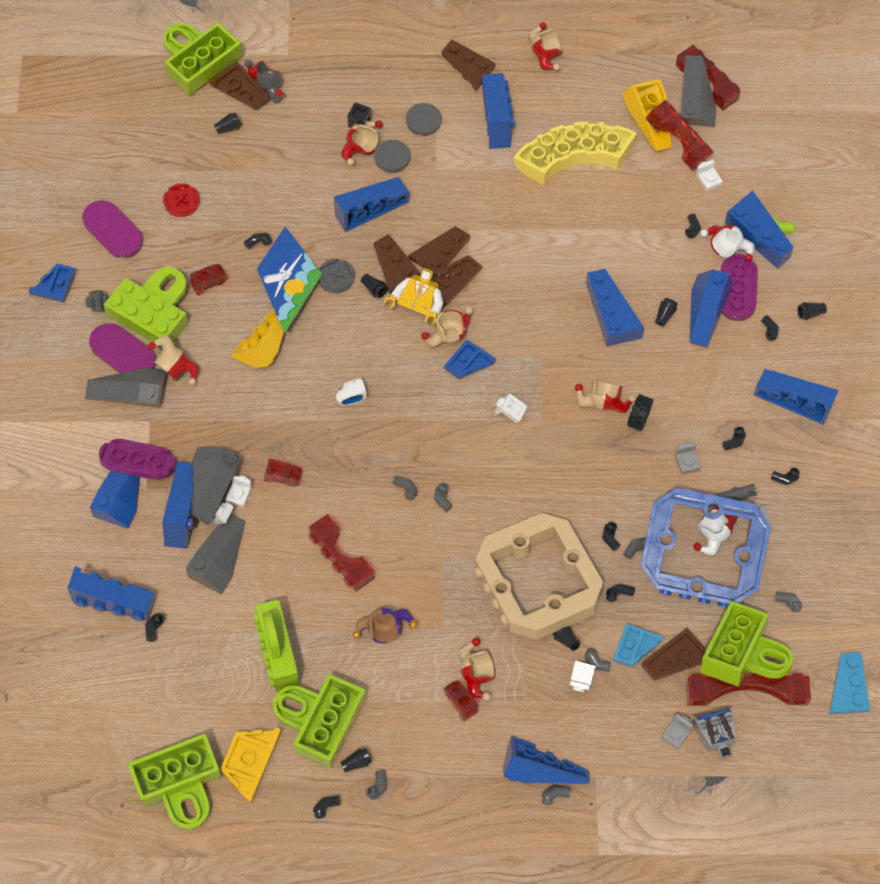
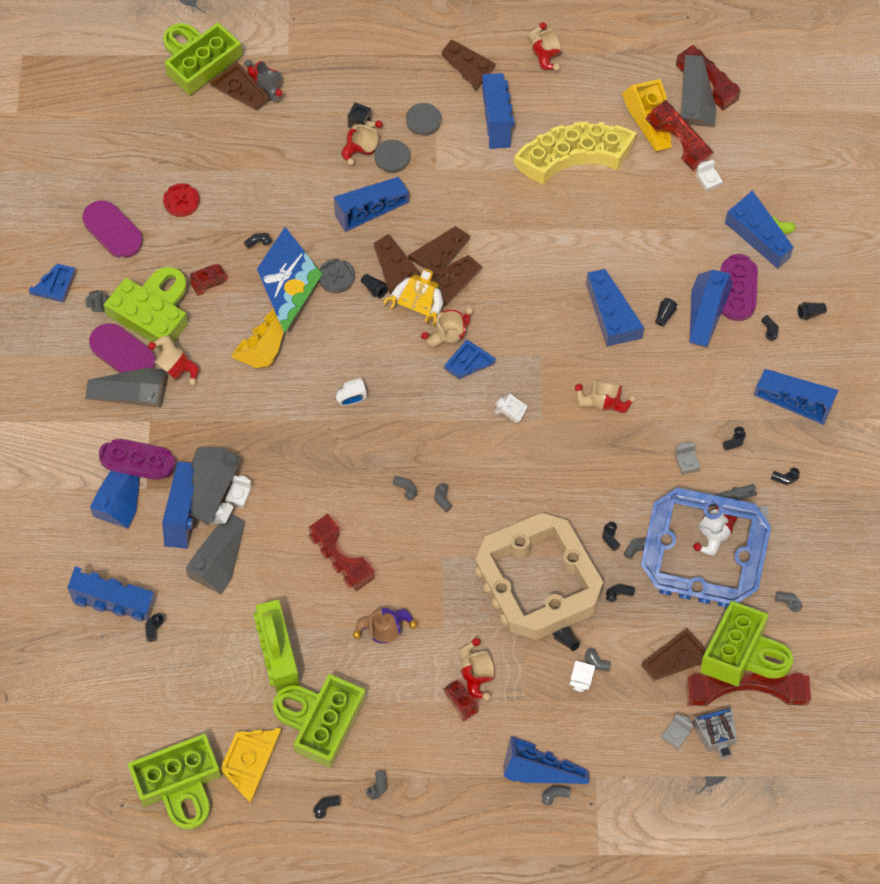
(228, 123): black cone -> none
(283, 473): clear red leg -> none
(356, 760): black cone -> none
(635, 645): dark azure wing -> none
(640, 412): black tyre -> none
(694, 227): black arm -> none
(728, 240): white piece -> none
(850, 687): dark azure wing -> none

